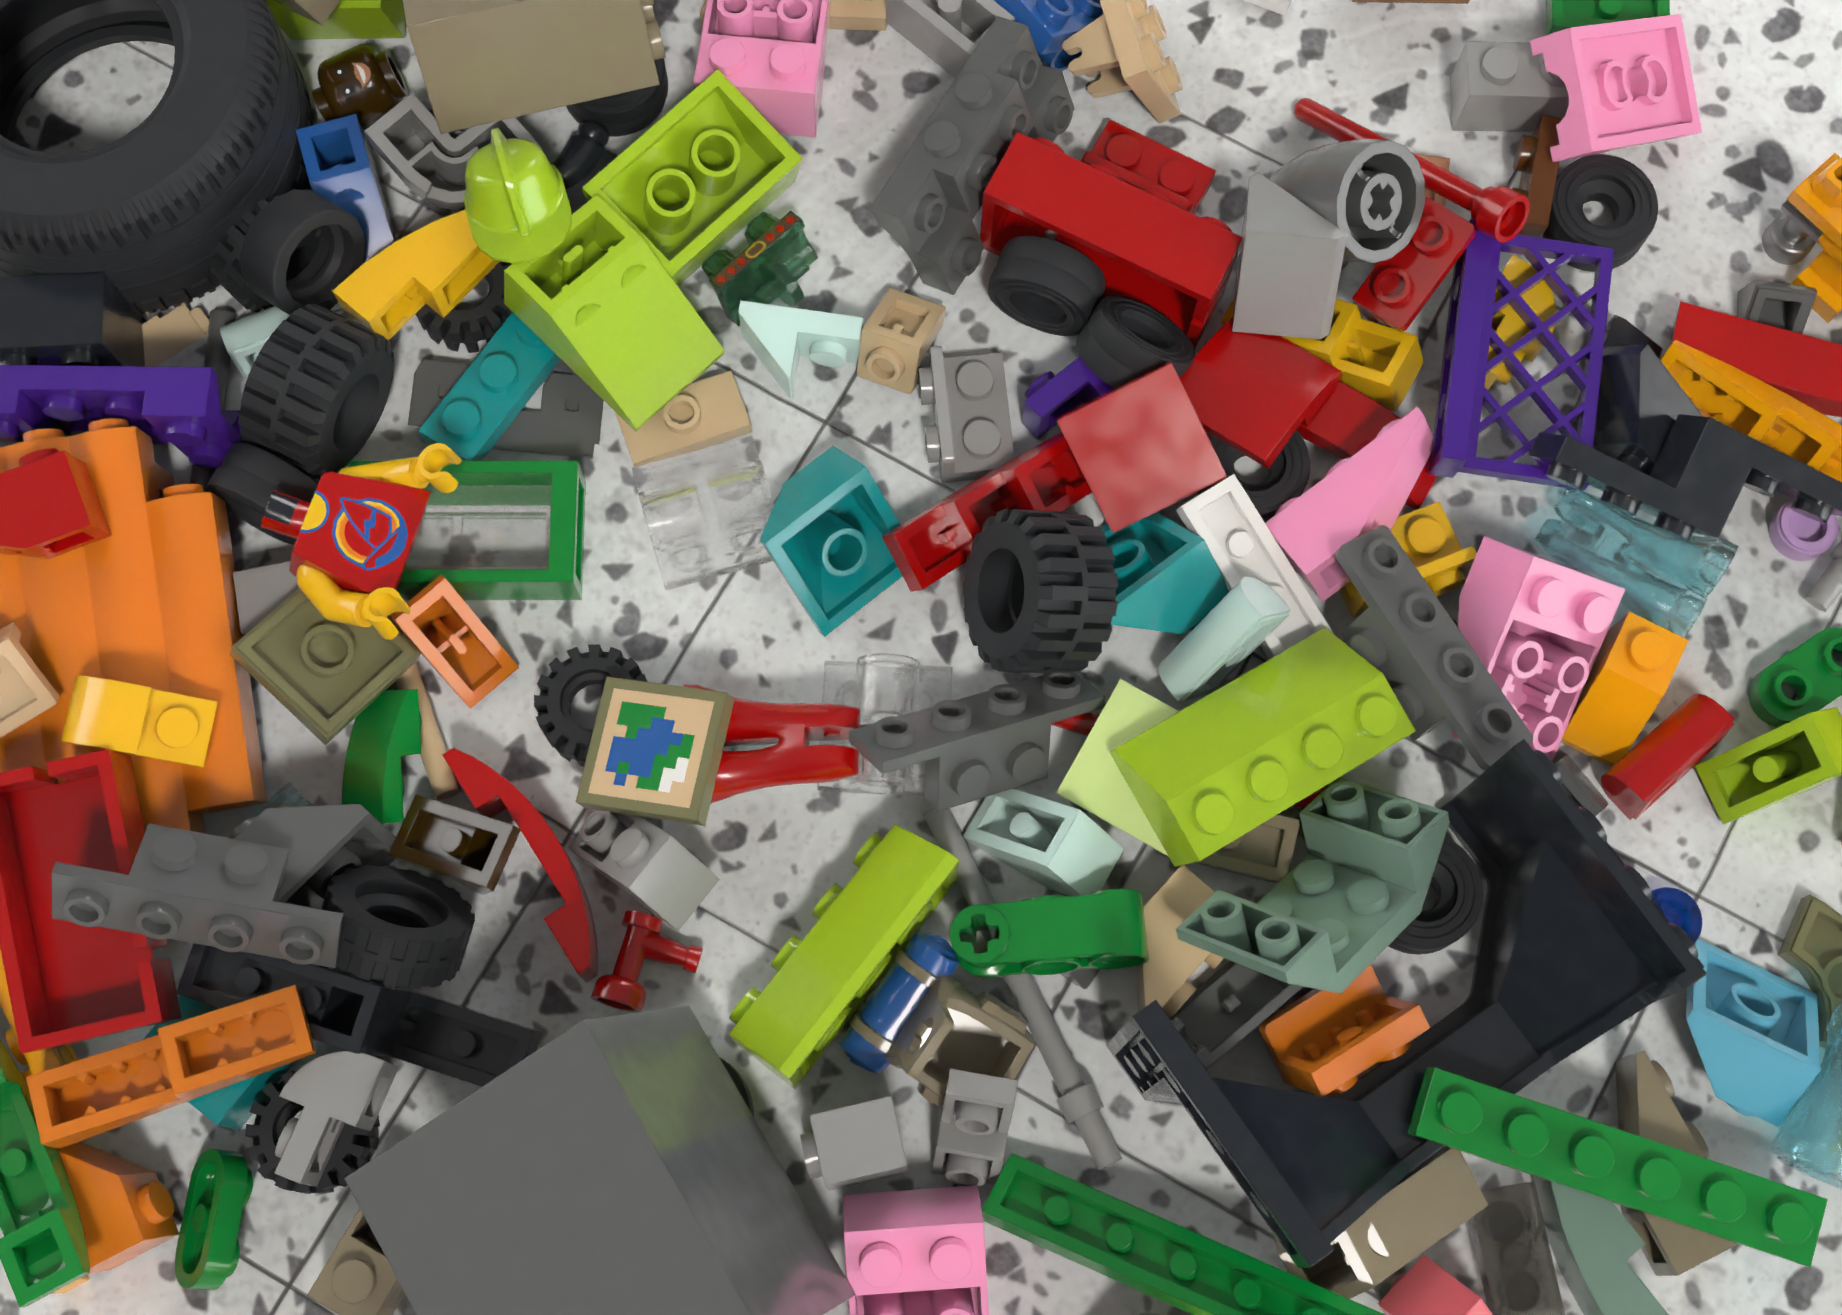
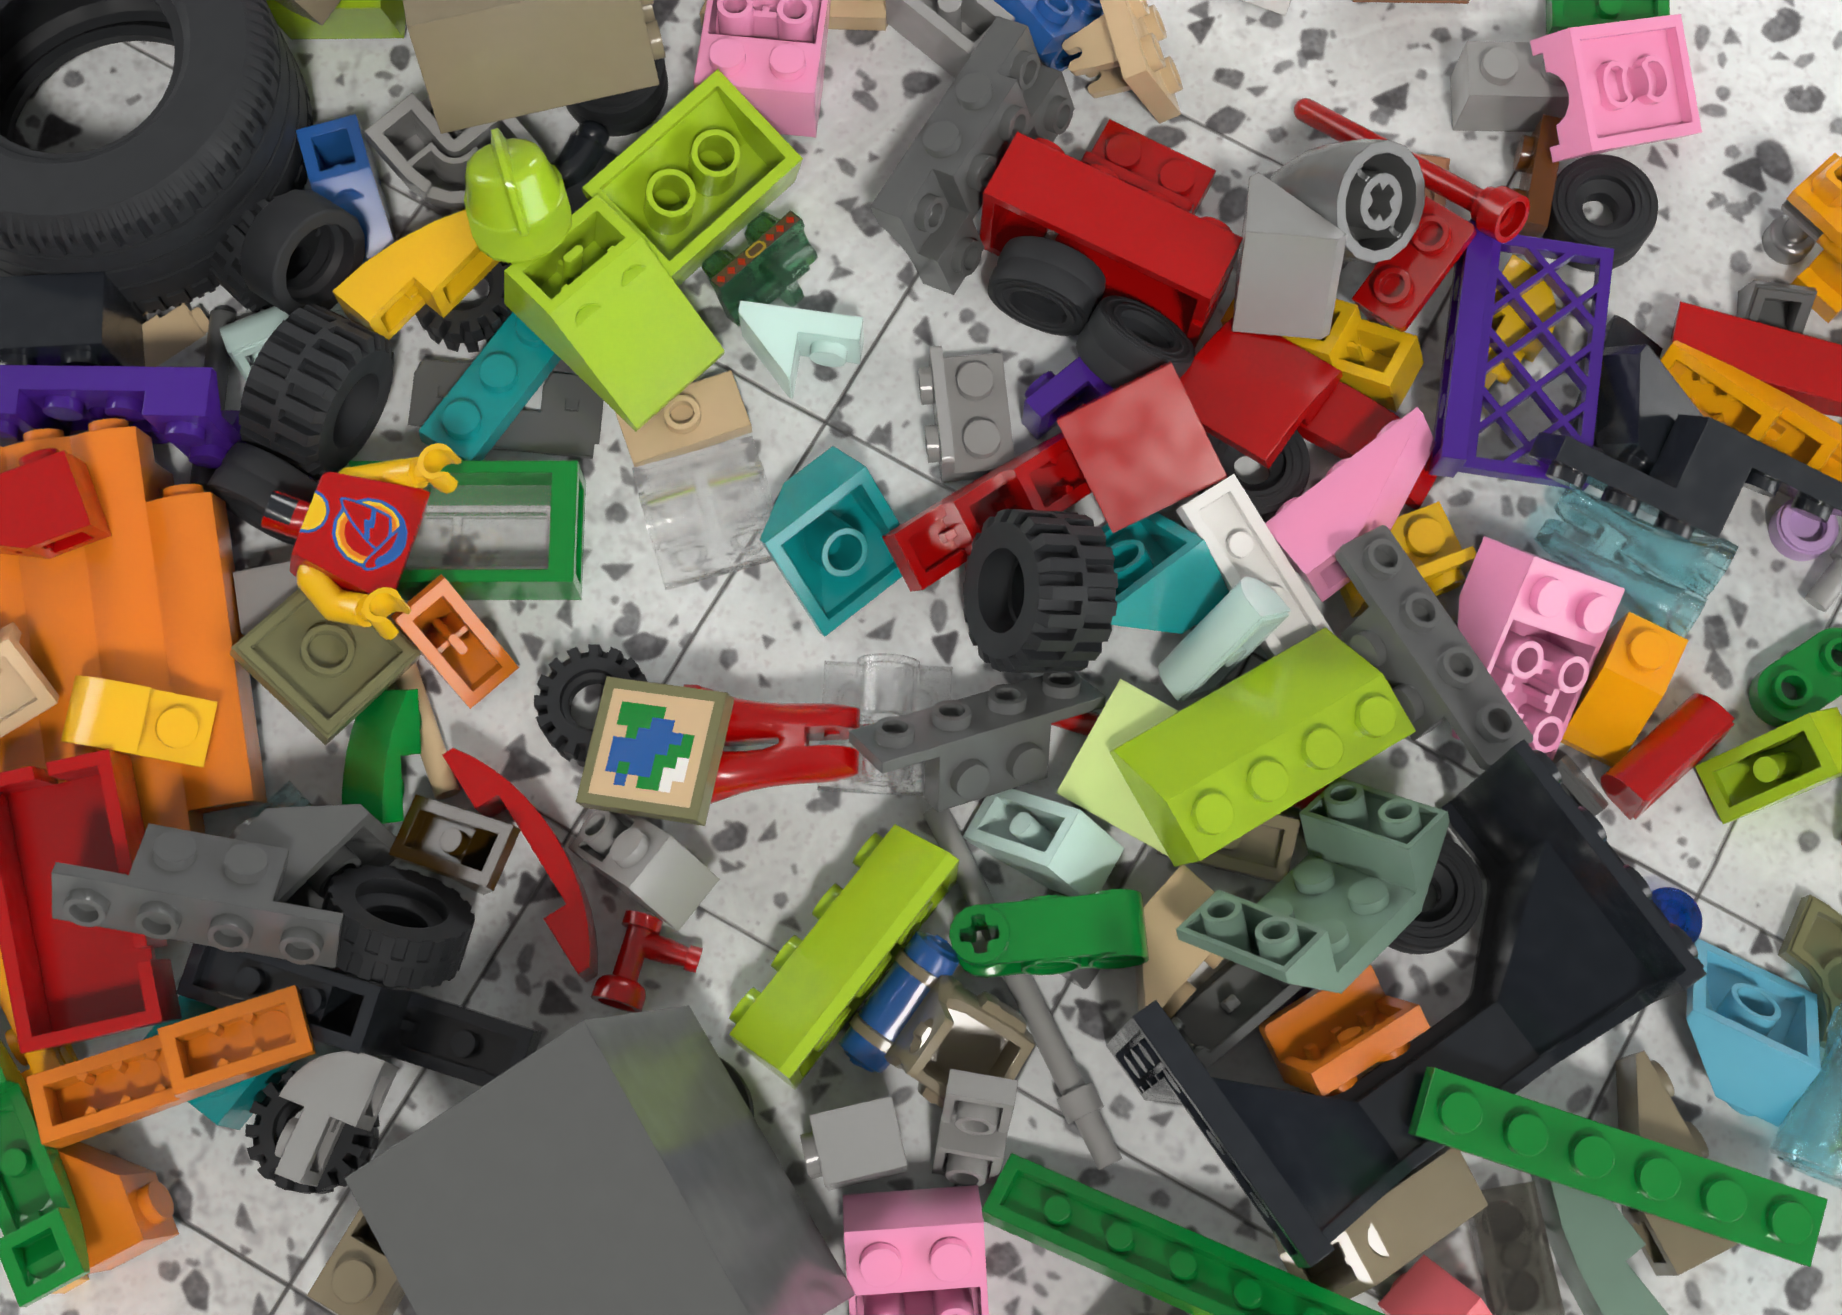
(211, 1220): green plate -> none
(358, 84): dark brown head -> none
(898, 339): tan bracket -> none

